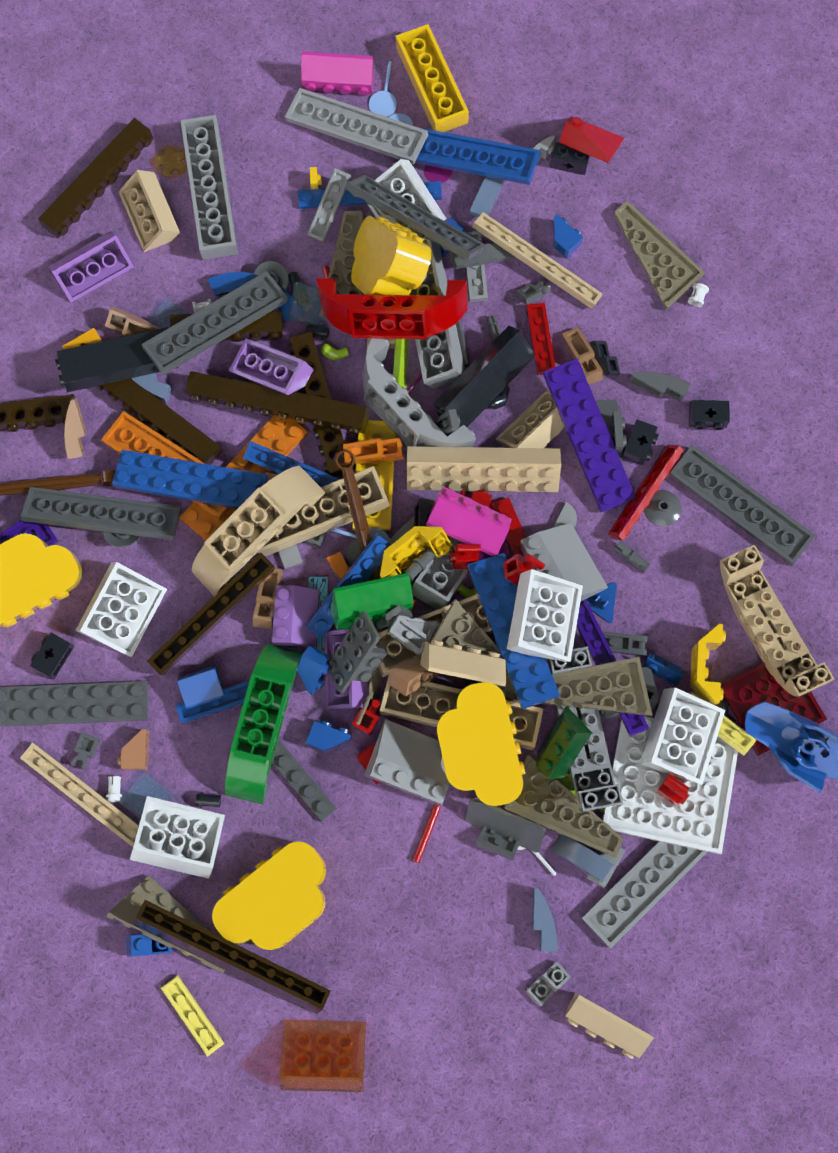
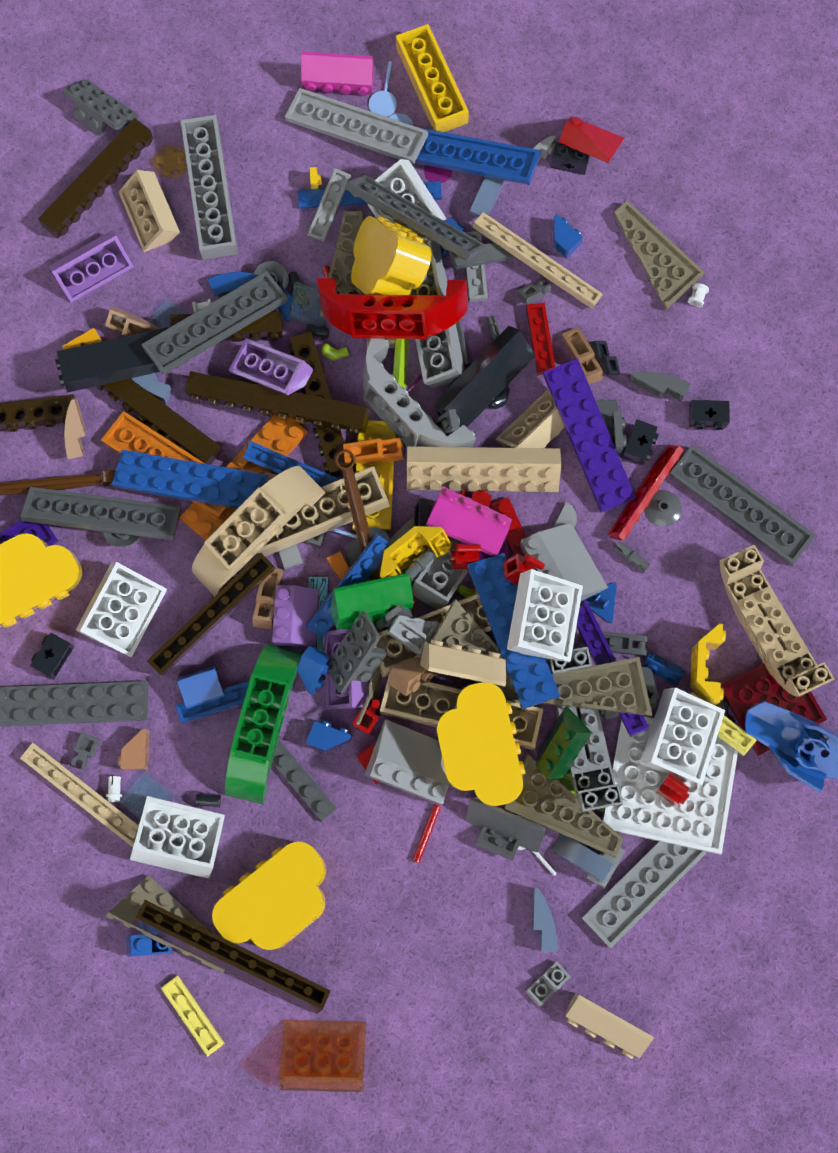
(97, 108): none -> dark grey bracket

